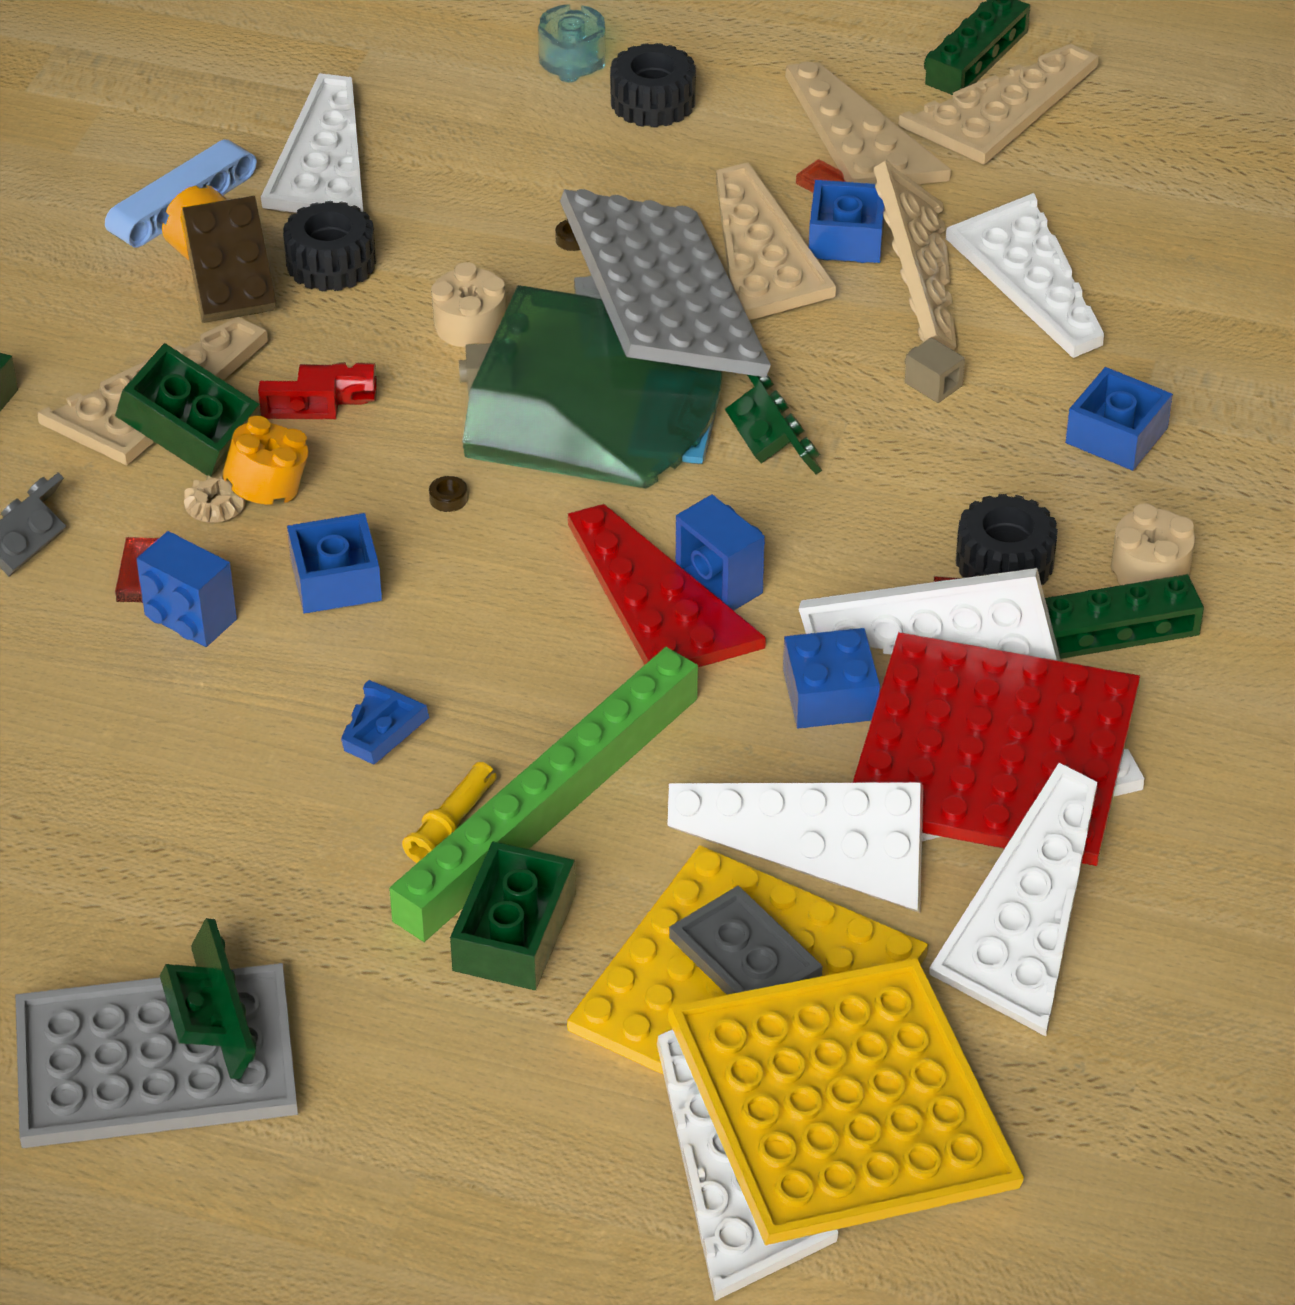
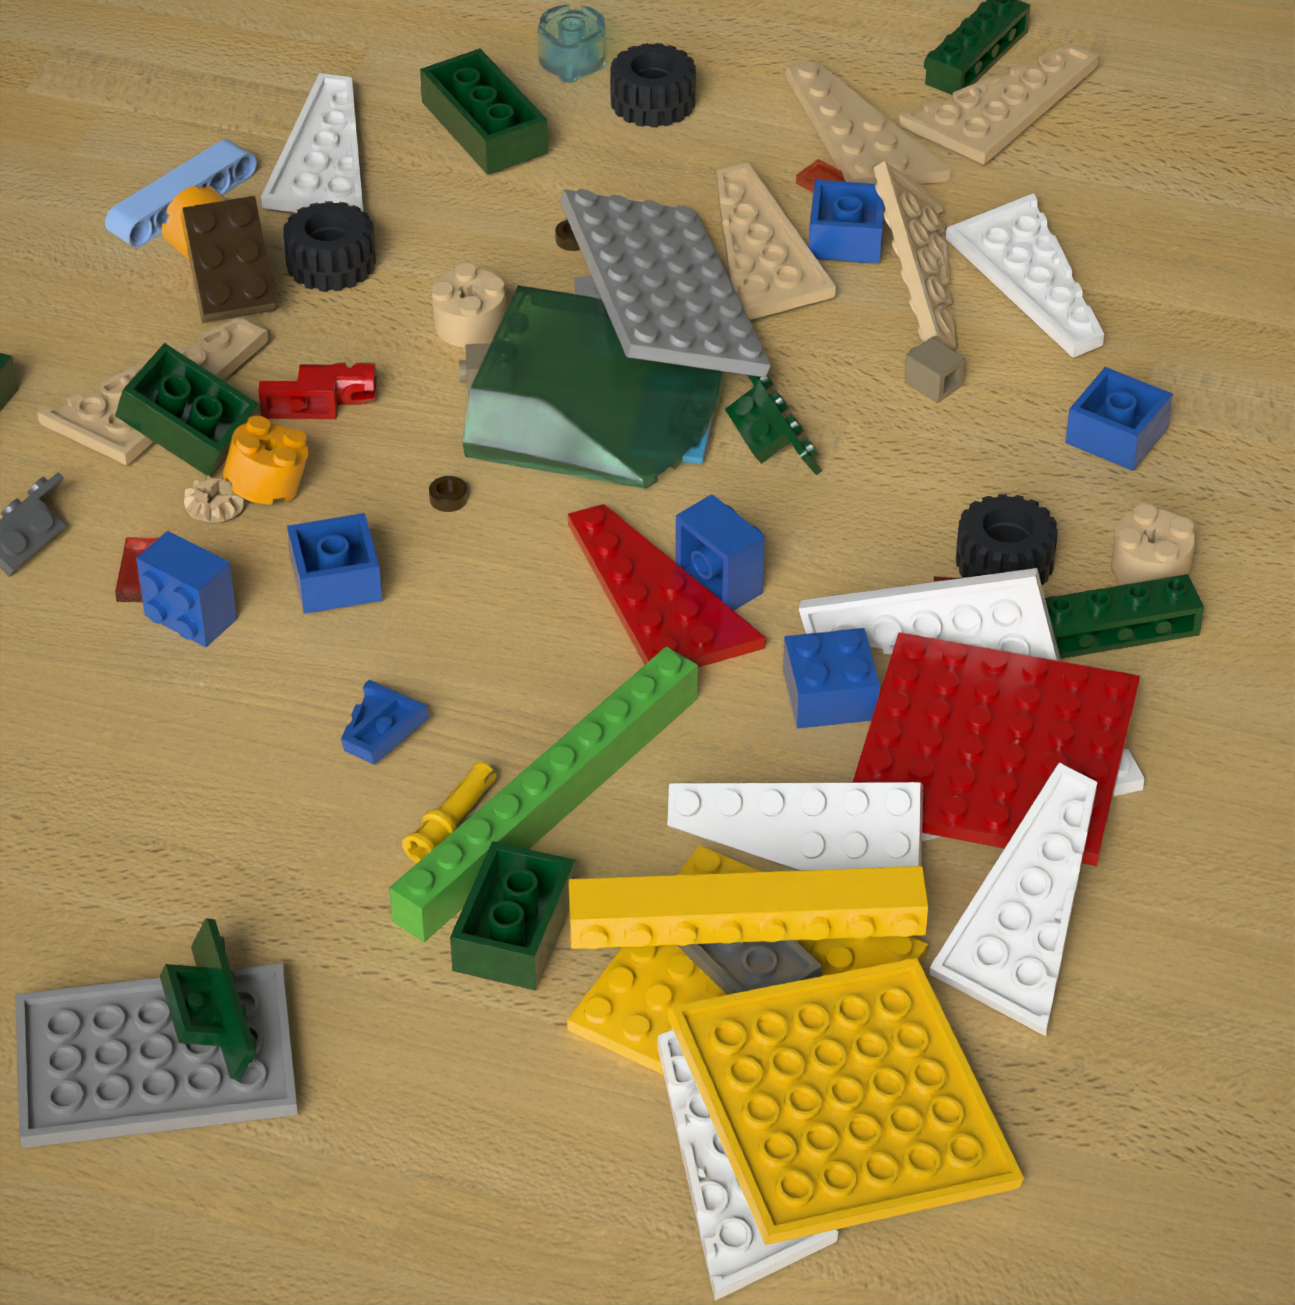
(484, 111): none -> dark green brick
(747, 907): none -> yellow brick

